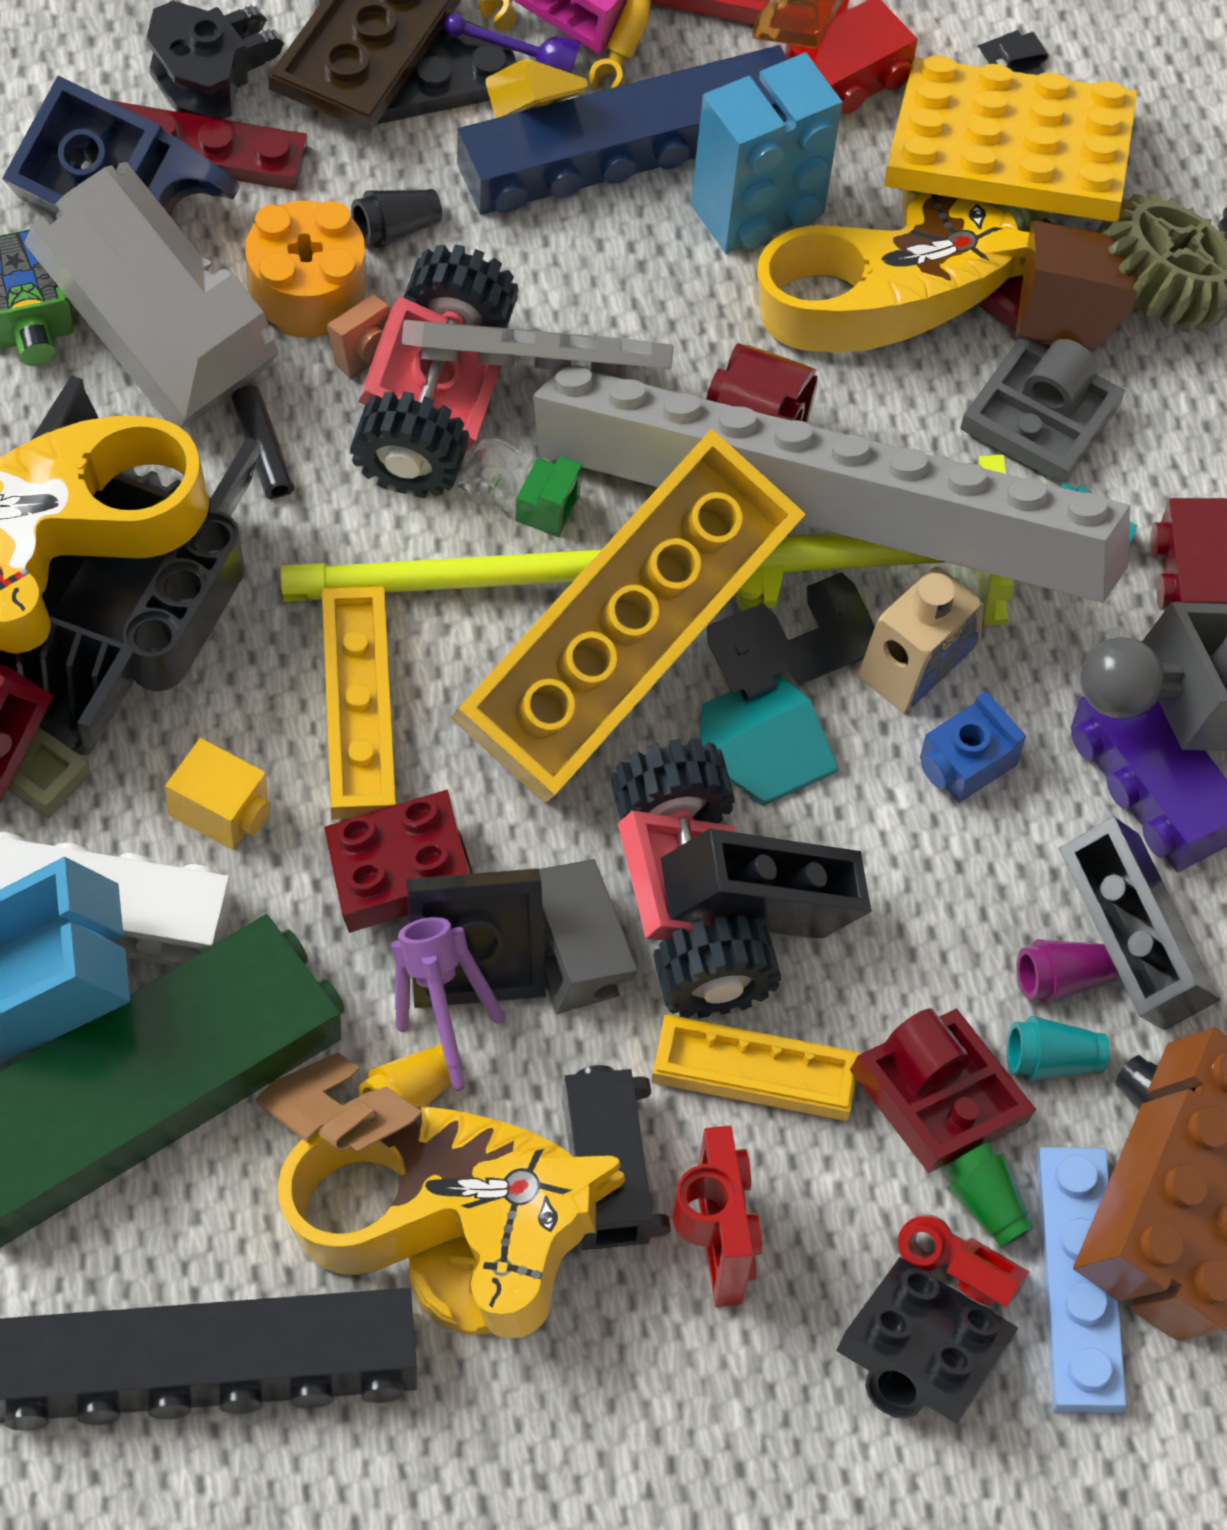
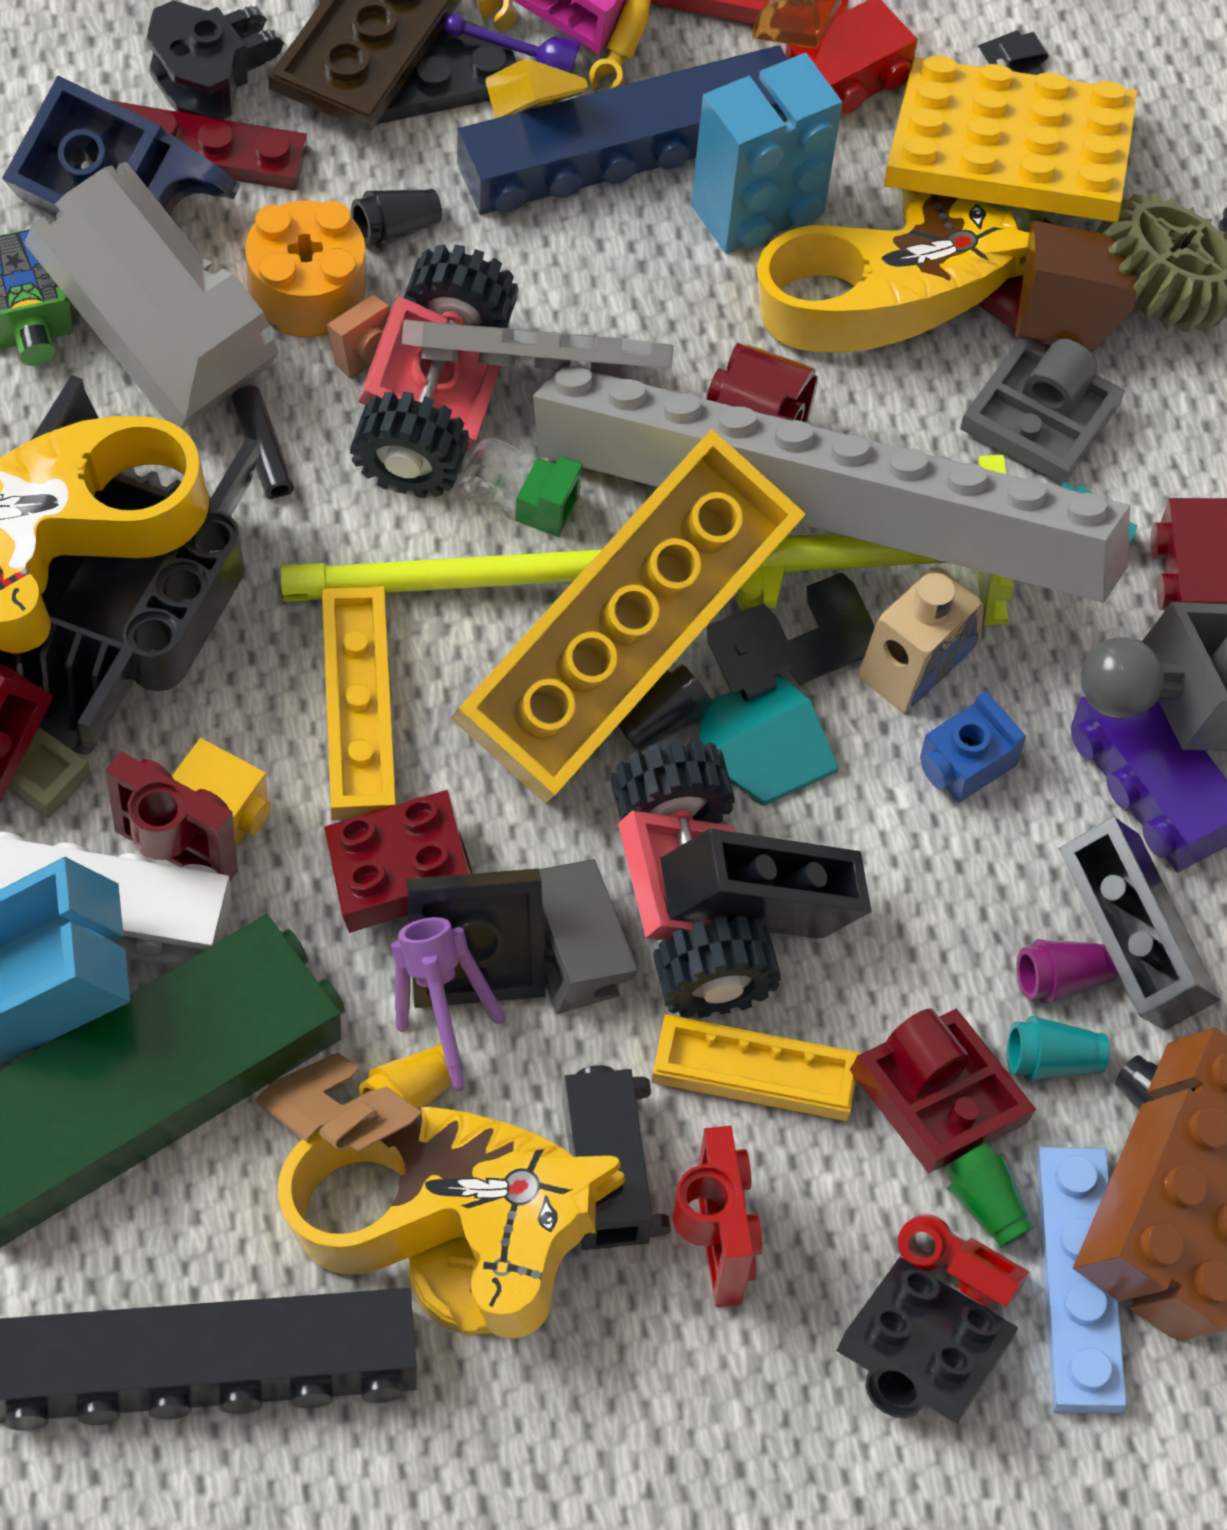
(170, 818): none -> dark red plate
(666, 709): none -> black cone

